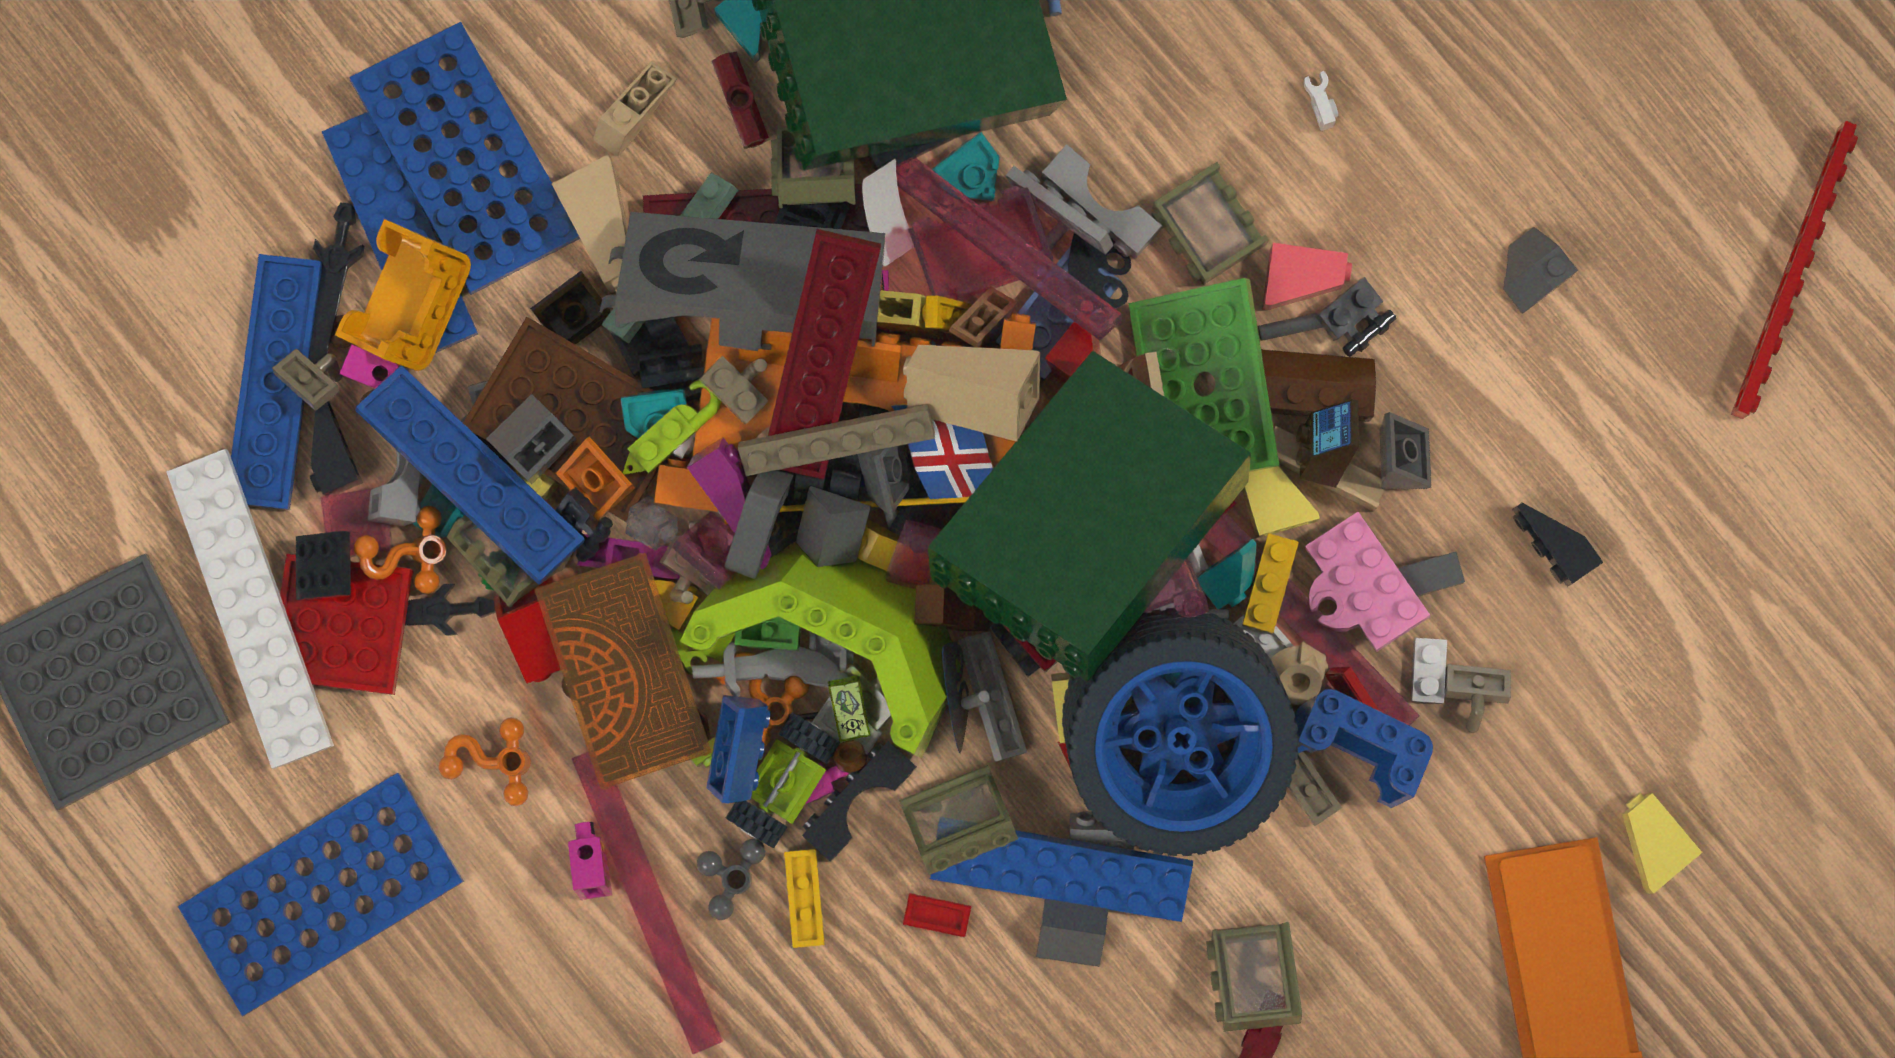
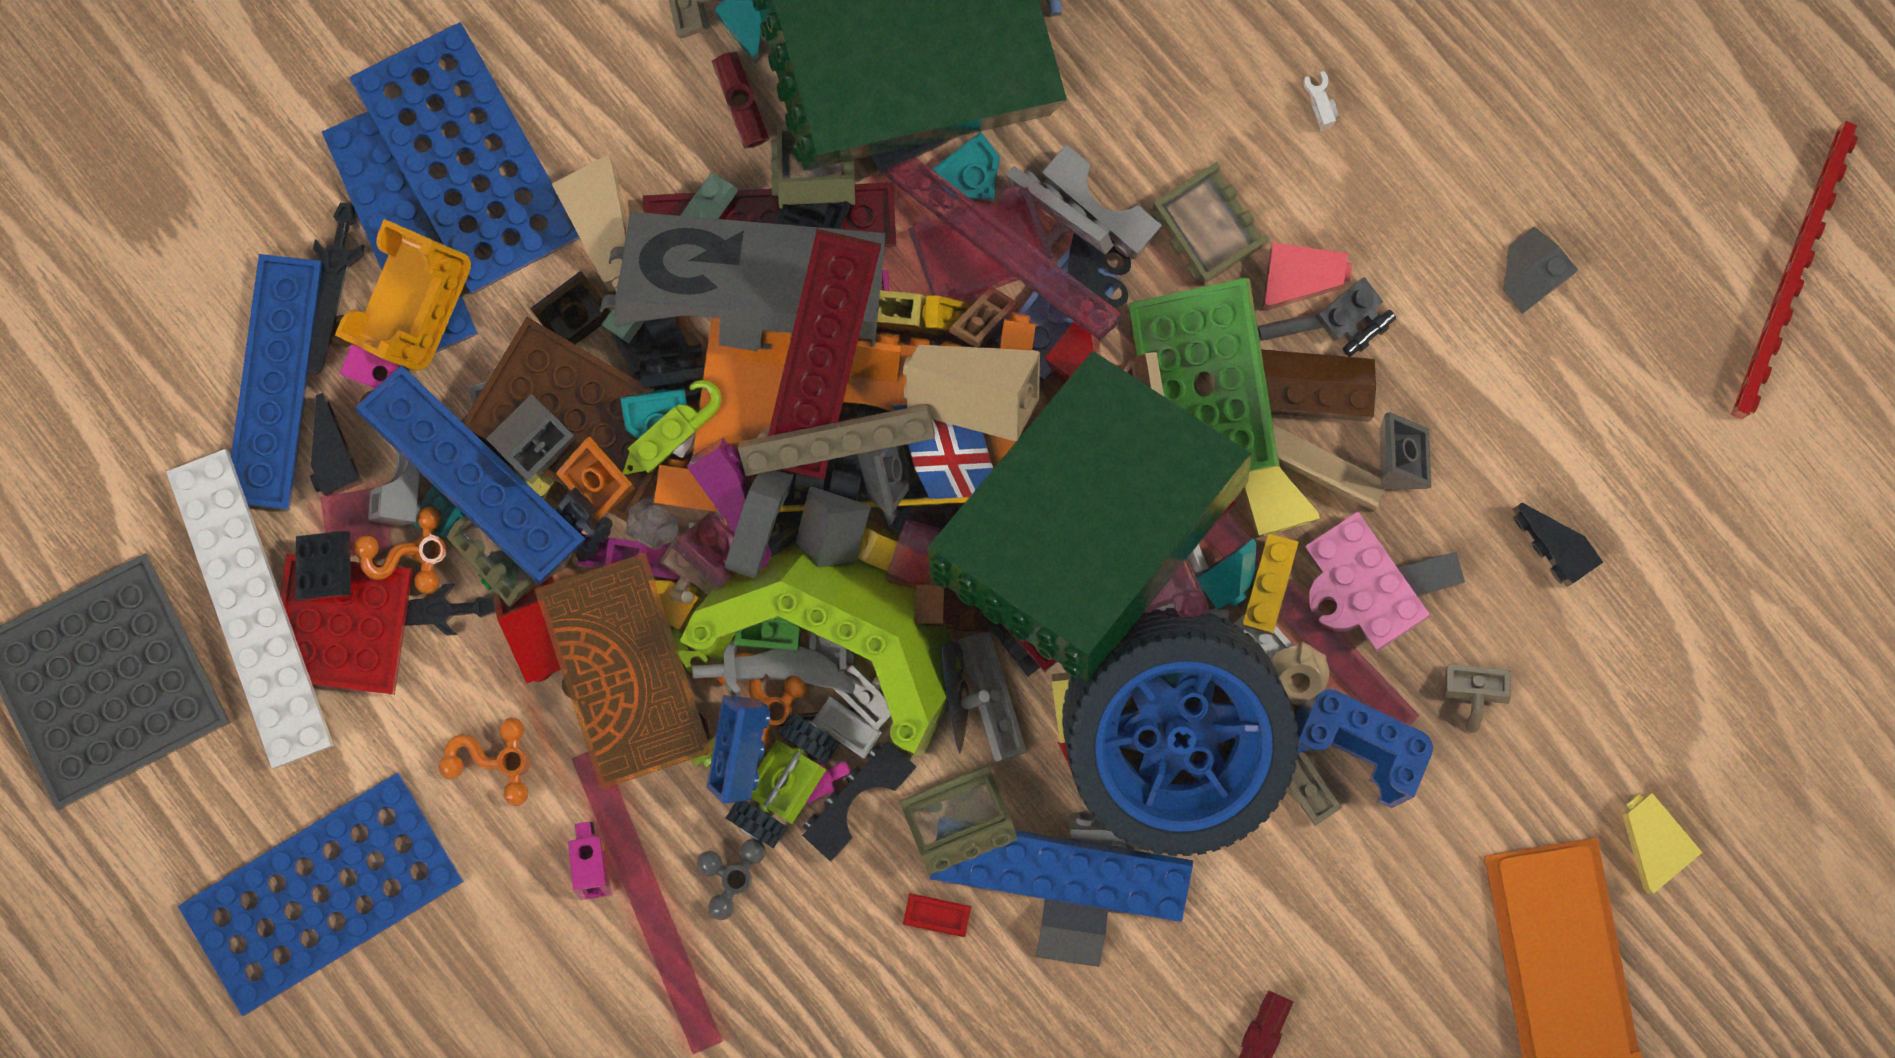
(309, 379): dark tan plate -> none
(633, 109): tan slope -> none
(735, 387): dark tan plate -> none
(804, 898): yellow plate -> none
(849, 708): tile -> none
(850, 756): reddish brown tile -> none
(885, 211): white sticker -> none
(1255, 977): window -> none
(1328, 443): dark brown slope -> none
(1345, 681): red tile -> none
(1429, 670): white plate -> none

